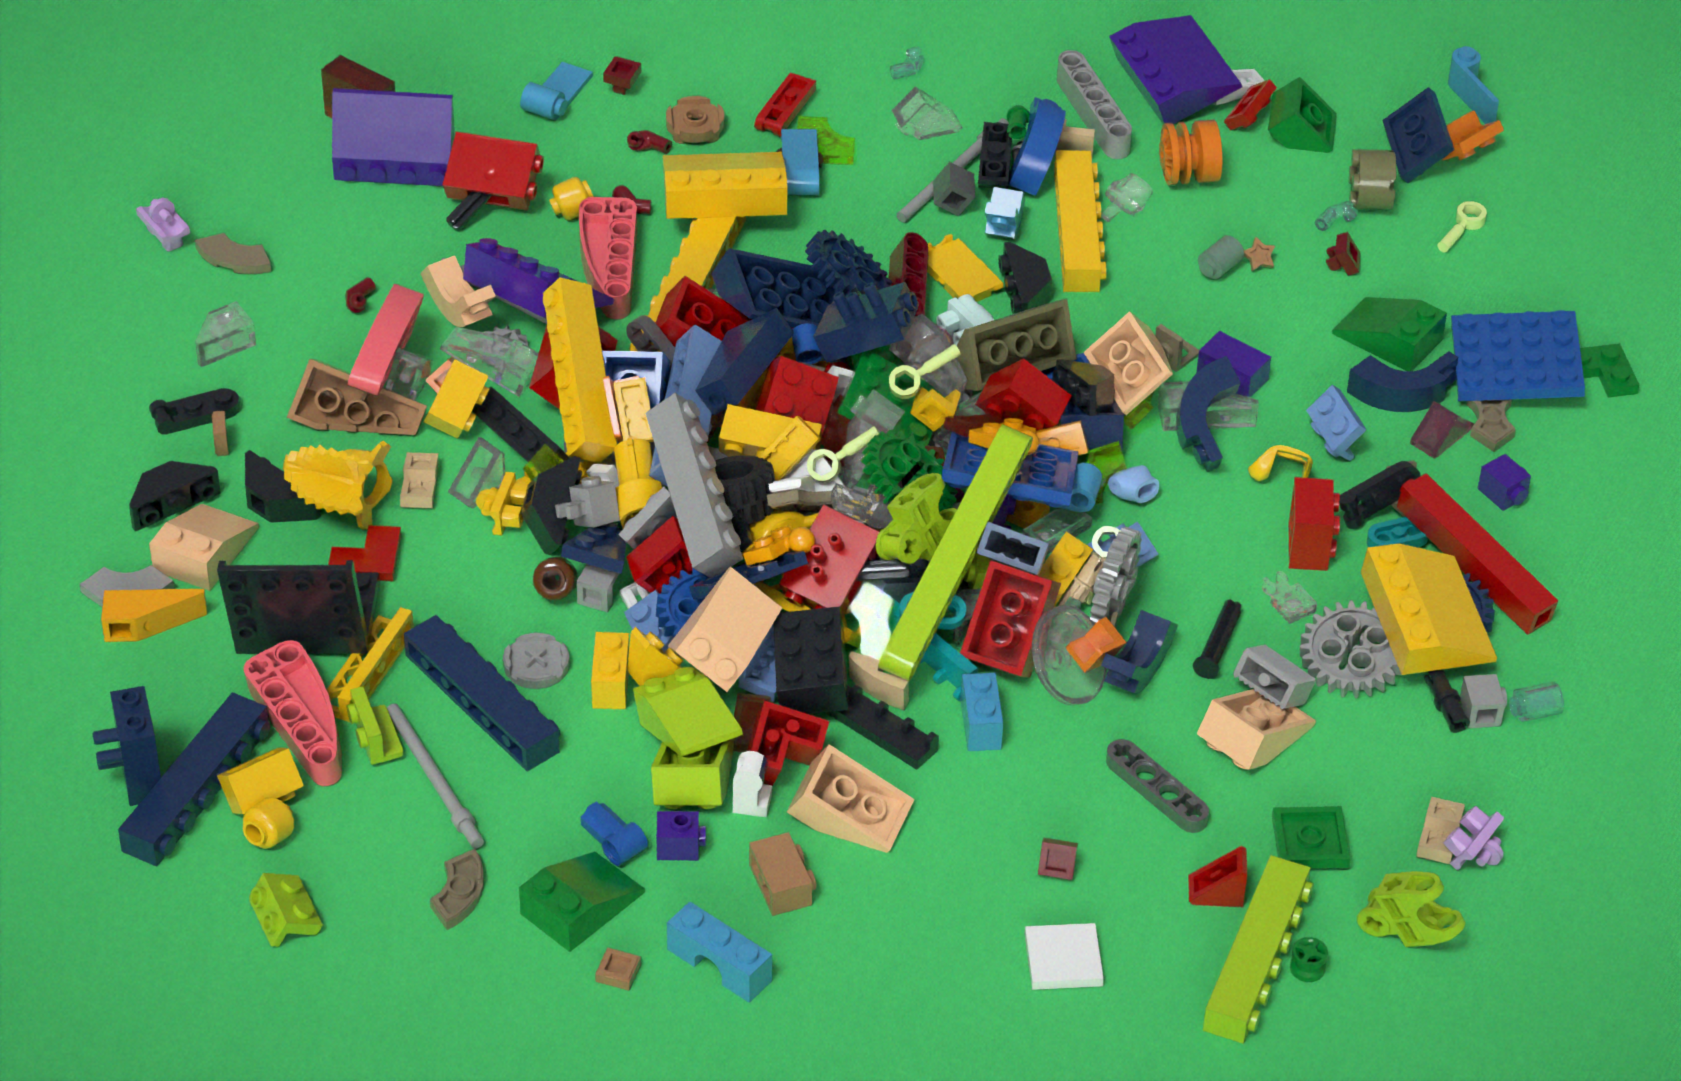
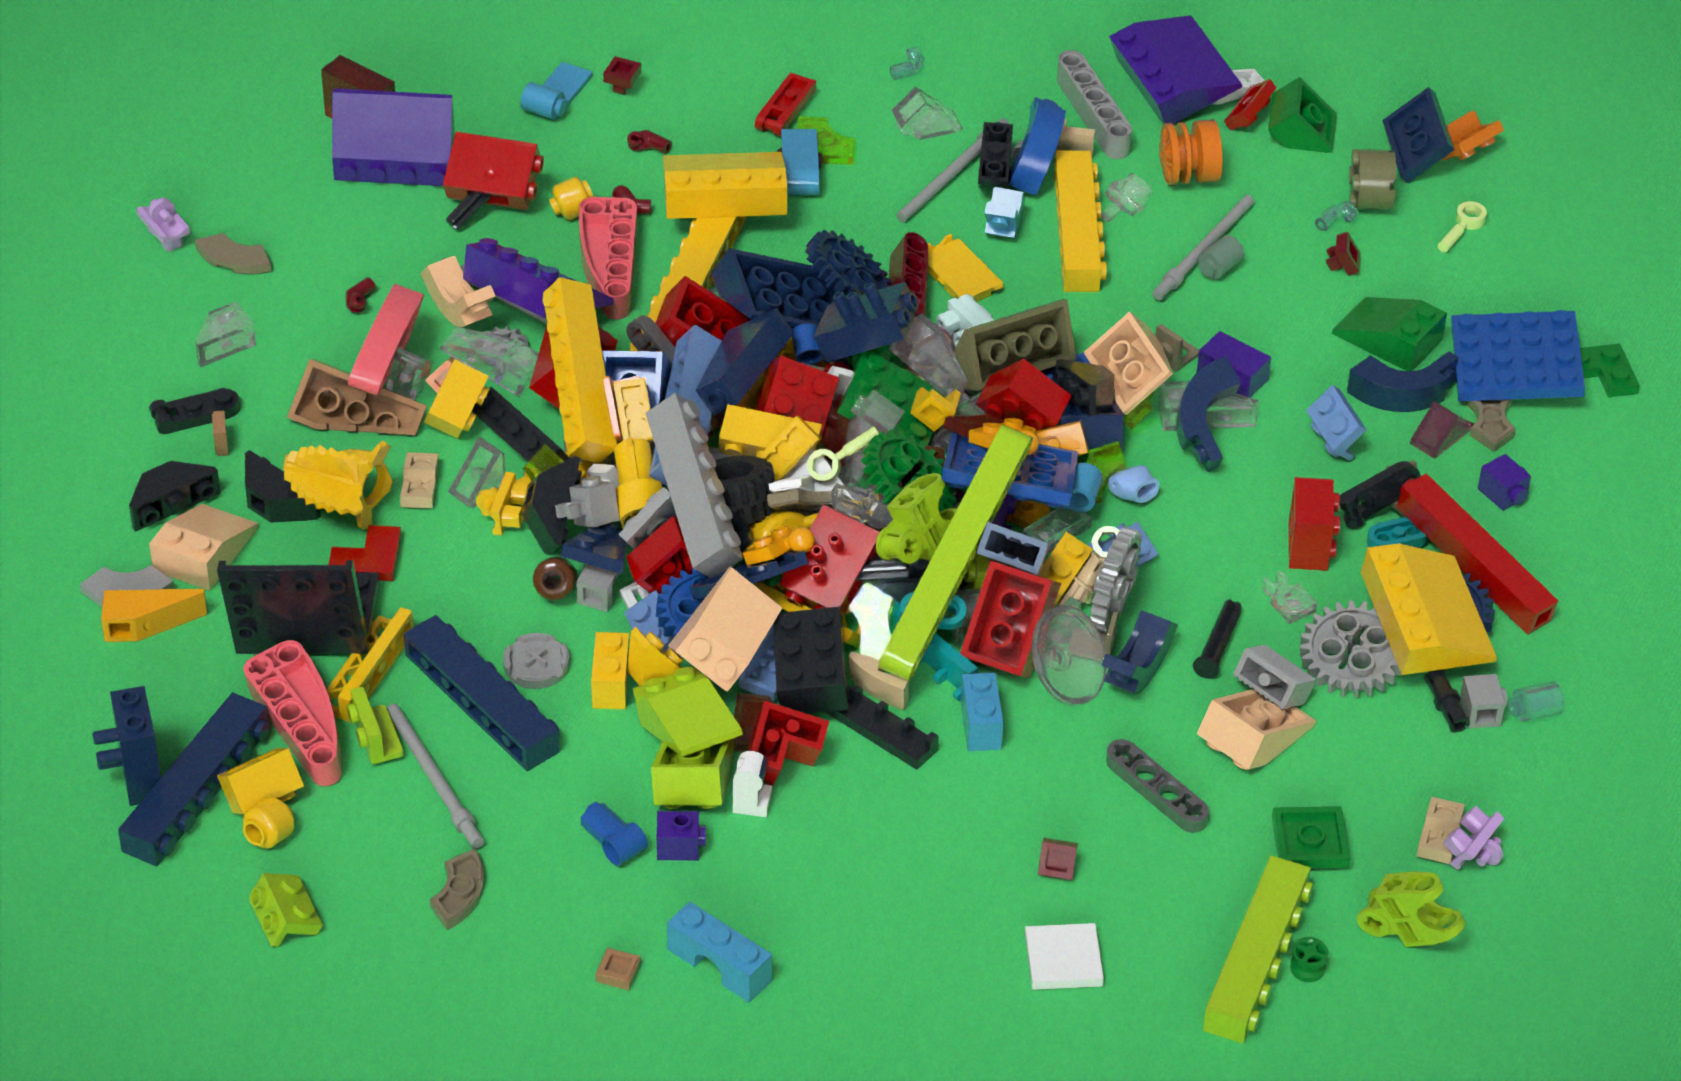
(576, 898): green slope -> none
(705, 129): medium nougat plate -> none
(781, 873): medium nougat brick -> none
(850, 802): light nougat slope -> none
(927, 368): yellowish green piece -> none
(954, 188): dark grey brick -> none
(1018, 118): green pin -> none
(1025, 277): black slope -> none
(1097, 642): orange panel -> none
(1175, 276): none -> light grey bar
(1220, 881): red slope -> none
(1259, 255): medium nougat piece -> none
(1262, 466): yellow piece -> none
(1465, 83): dark azure door -> none

